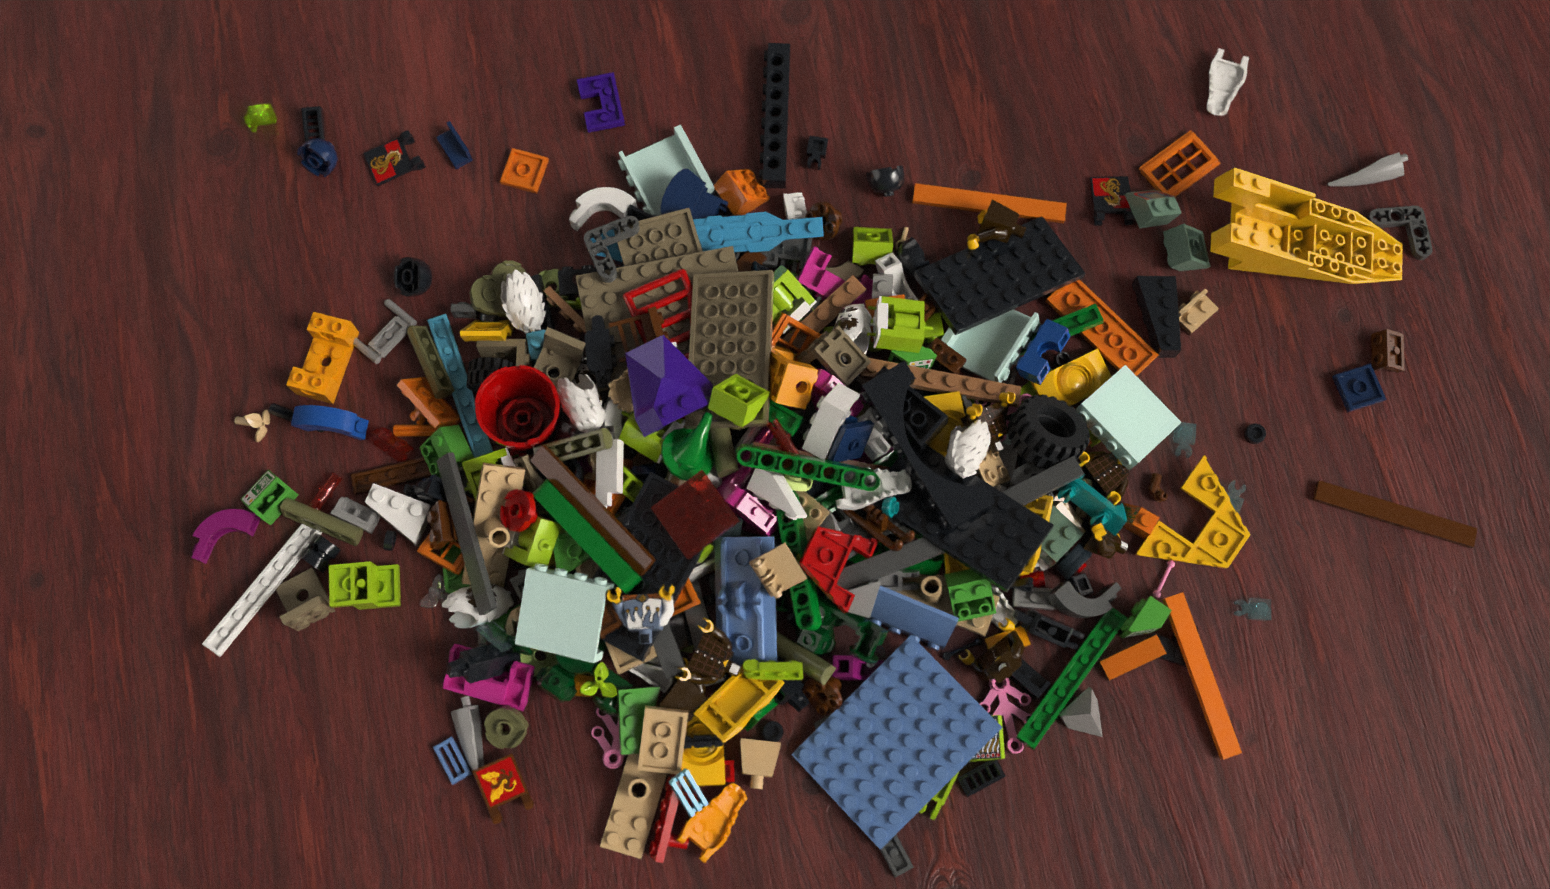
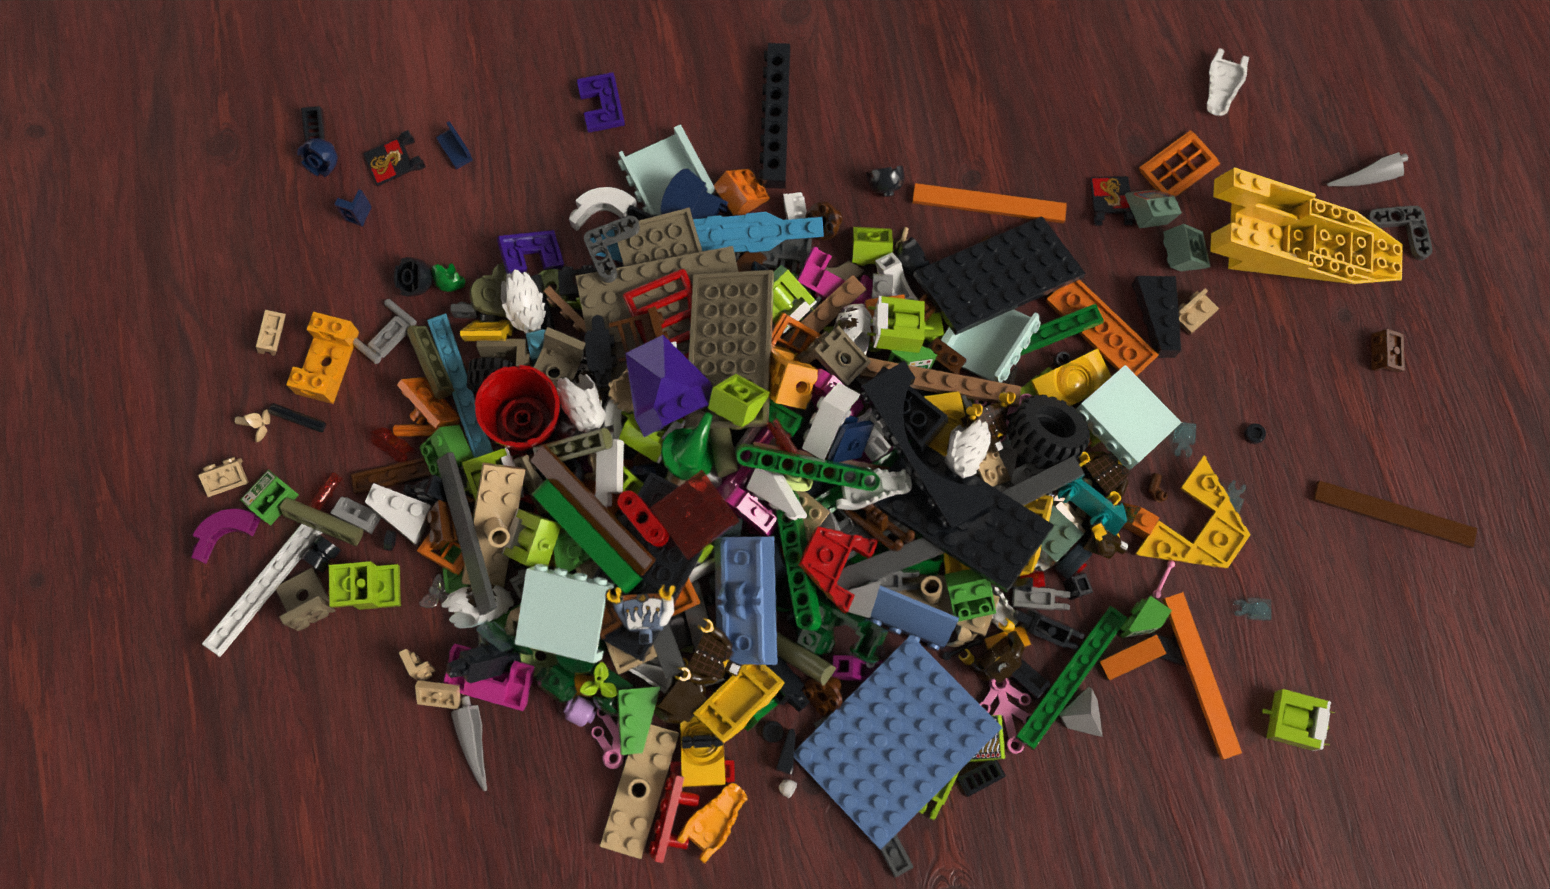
(223, 477): none -> tan bracket
(259, 115): clear neon green bracket -> none
(270, 332): none -> tan hinge
(329, 419): blue arch -> none
(356, 211): none -> dark blue panel
(415, 667): none -> tan bracket
(438, 694): none -> tan bracket
(447, 278): none -> green hair
(453, 780): medium blue tile -> none
(502, 783): flag -> none
(516, 245): none -> dark purple plate
(517, 724): olive plate -> none
(521, 501): red plate -> none
(524, 170): orange tile -> none
(579, 711): none -> lavender head
(635, 511): none -> red piece
(662, 740): tan plate -> none
(697, 805): medium azure tile -> none
(759, 760): tan torso -> none
(773, 670): lime hinge -> none
(778, 570): tan hinge -> none
(786, 758): none -> black slope
(787, 787): none -> white hinge
(816, 149): black plate -> none
(890, 506): teal plate -> none
(964, 635): none -> tan plant
(996, 224): dark brown torso -> none
(1049, 337): blue arch -> none
(1072, 604): dark grey arch -> none
(1291, 718): none -> lime piece
(1359, 388): dark blue plate -> none

